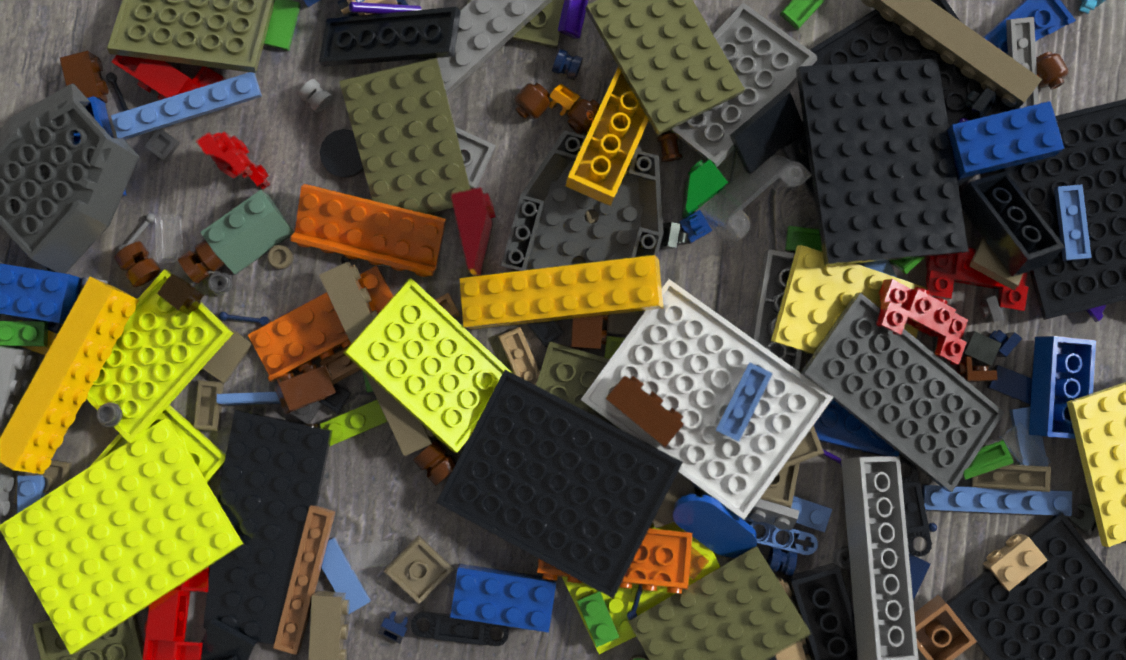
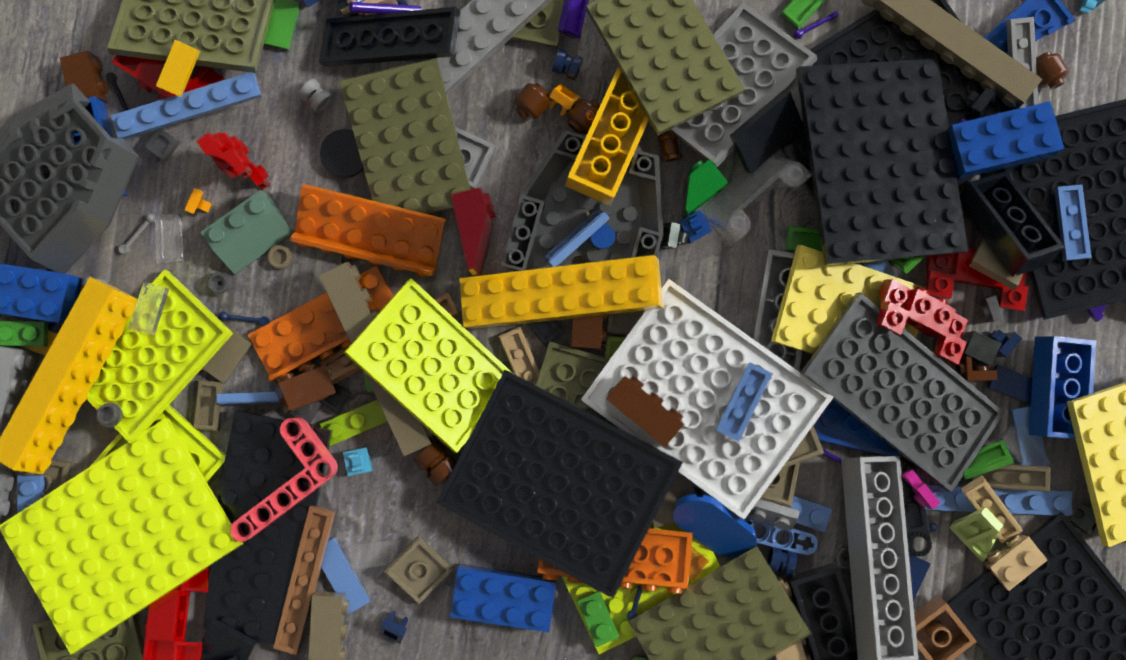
(137, 264): reddish brown wheel -> none
(148, 308): none -> clear tile
(178, 68): none -> yellow tile
(180, 294): dark brown brick -> none
(196, 202): none -> light orange tile
(200, 262): reddish brown wheel -> none
(292, 487): none -> coral beam
(357, 461): none -> medium azure tile
(457, 630): black plate -> none
(576, 237): none -> medium blue tile
(603, 237): none -> blue tile
(799, 33): none -> dark purple hinge
(923, 496): none -> dark pink plate
(978, 531): none -> yellowish green wing
(982, 495): none -> tan tile

